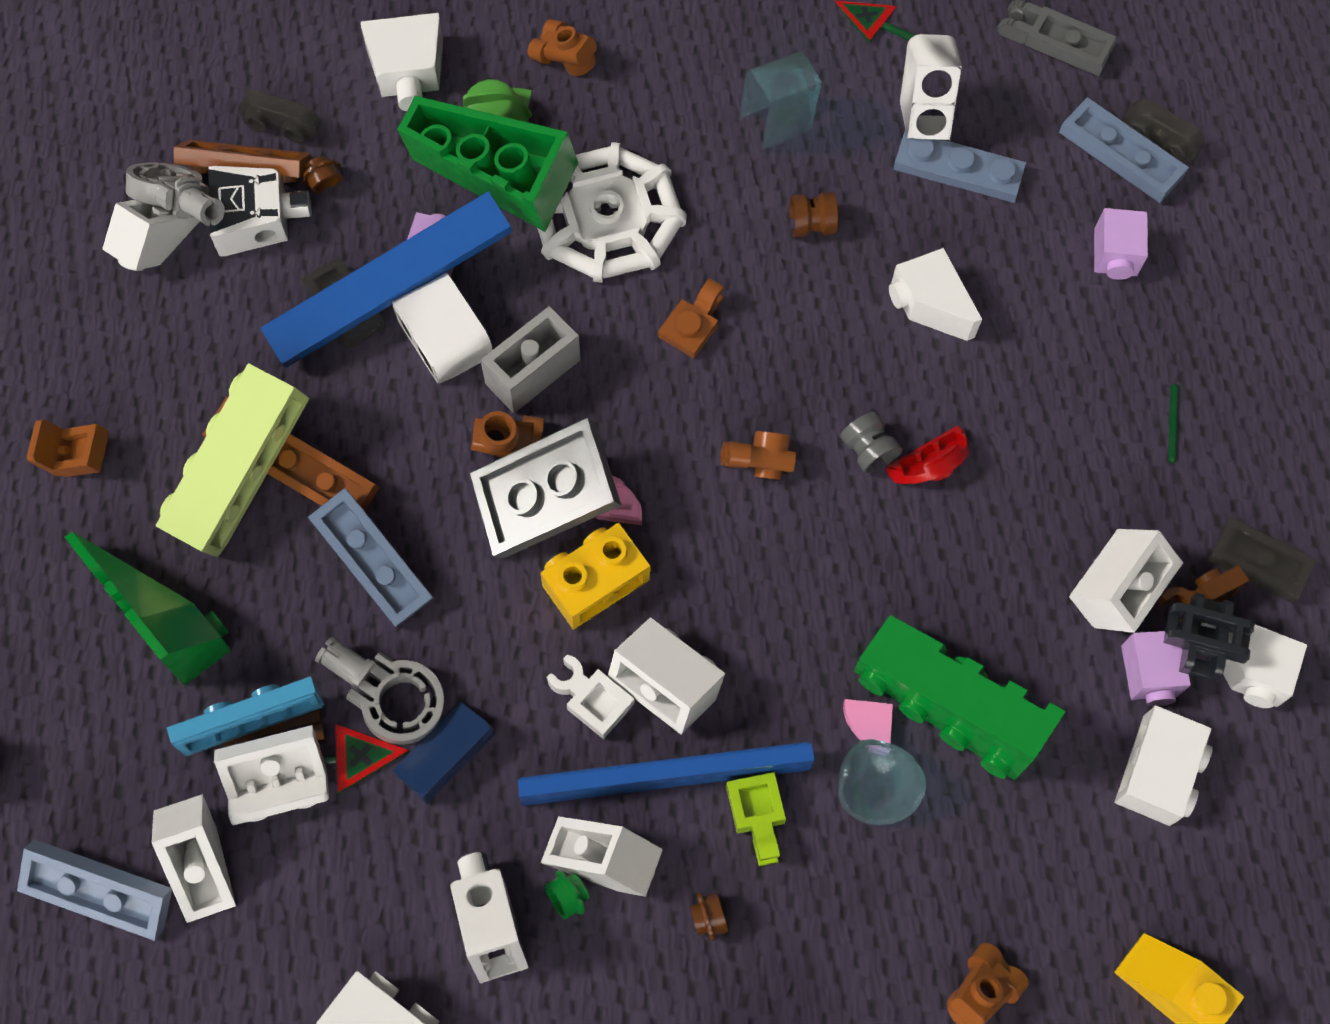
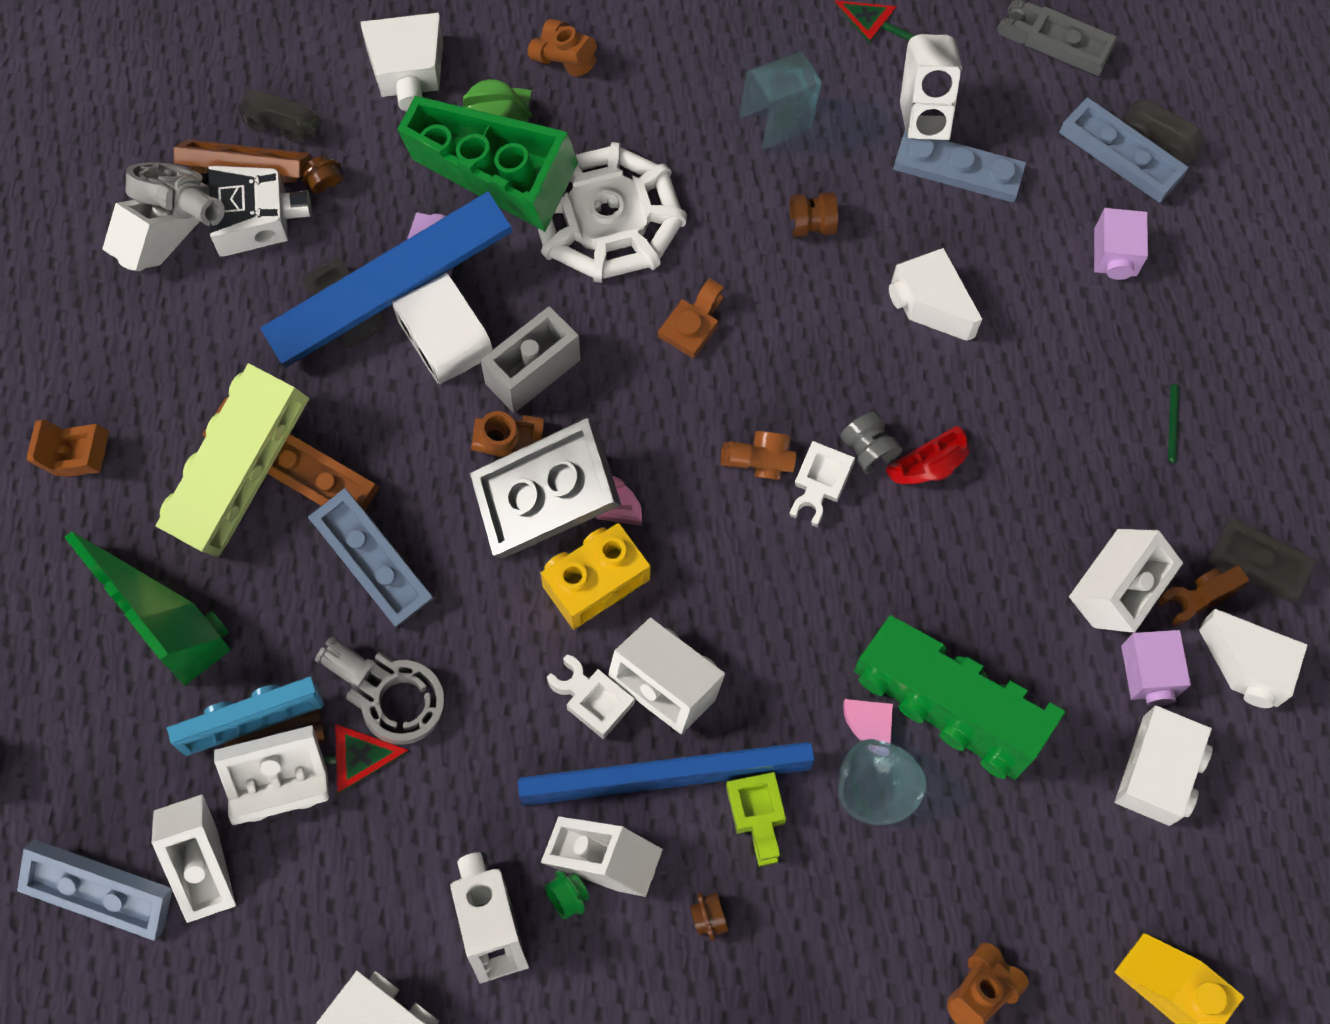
(444, 752): dark blue slope -> none
(822, 477): none -> white plate
(1207, 641): black piece -> none

